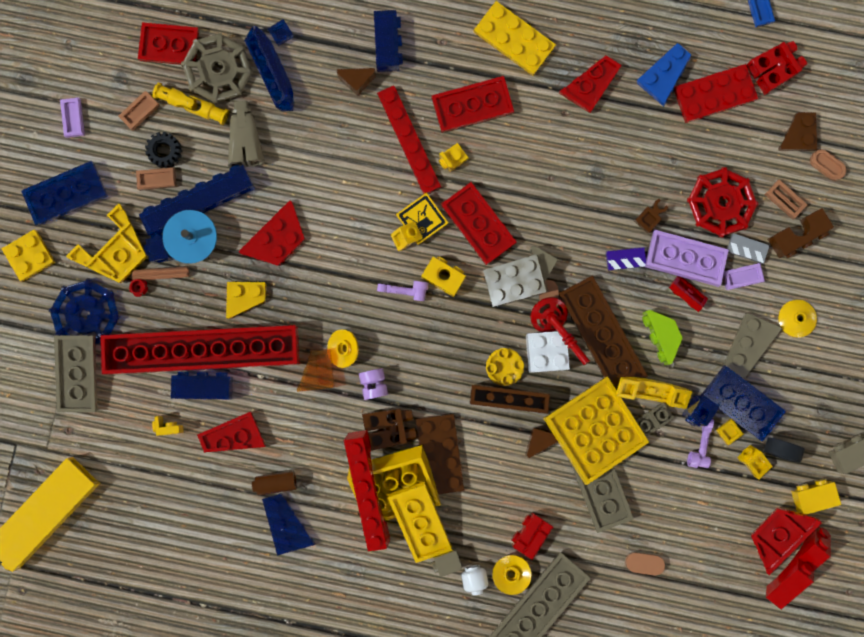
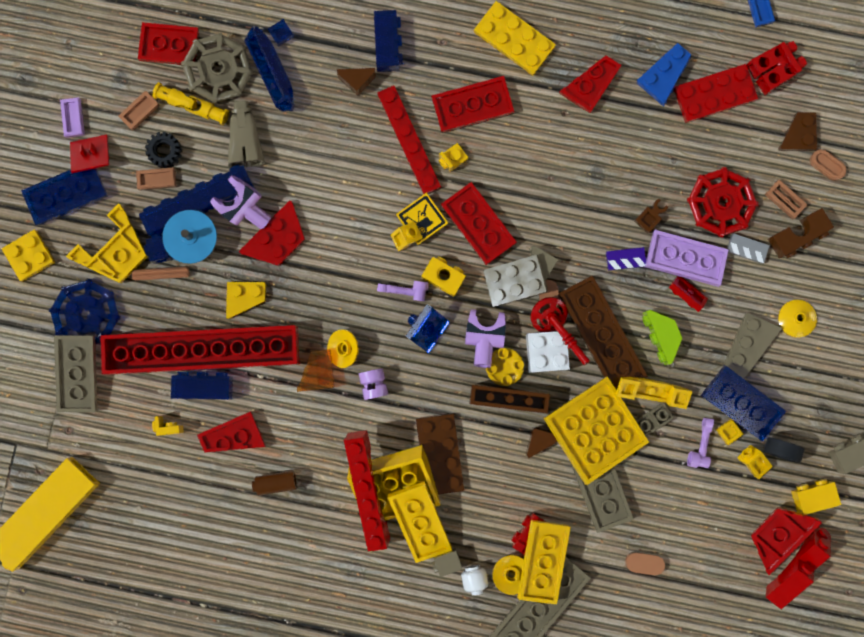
(89, 153): none -> red piece
(138, 292): red plate -> none
(242, 205): none -> lavender connector
(284, 525): clear blue wing -> none
(393, 426): reddish brown hips -> none
(426, 328): none -> clear blue tile
(485, 338): none -> lavender connector
(543, 562): none -> yellow plate
(700, 411): clear blue brick -> none
(743, 276): lavender tile -> none

